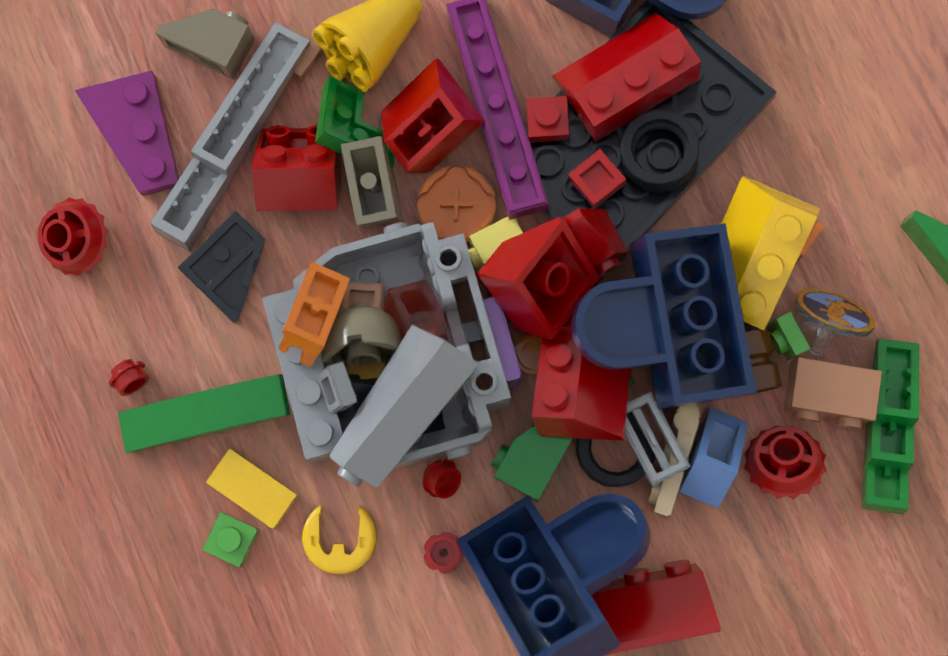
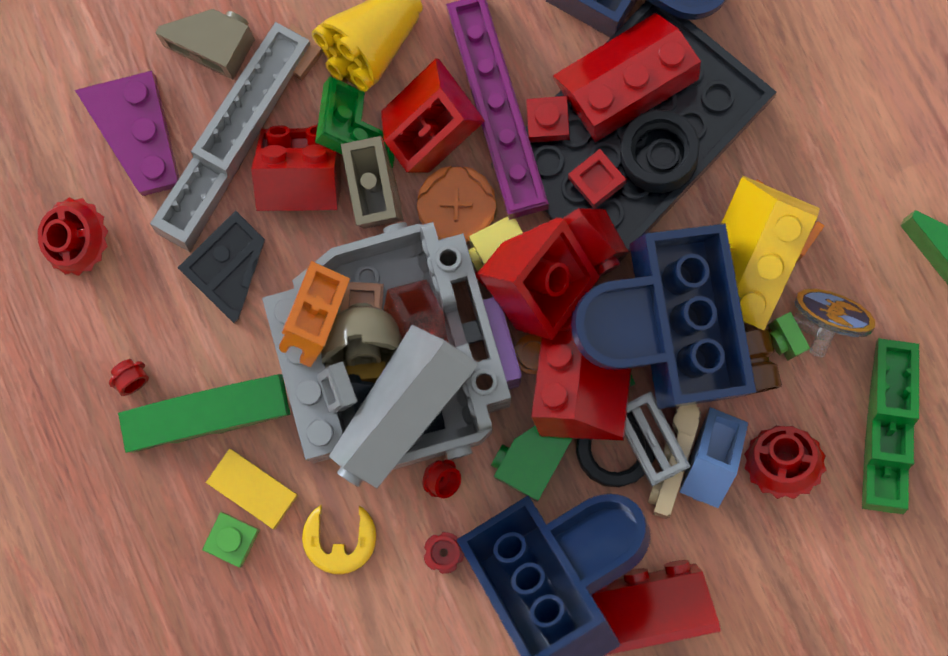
(832, 392): nougat brick -> none

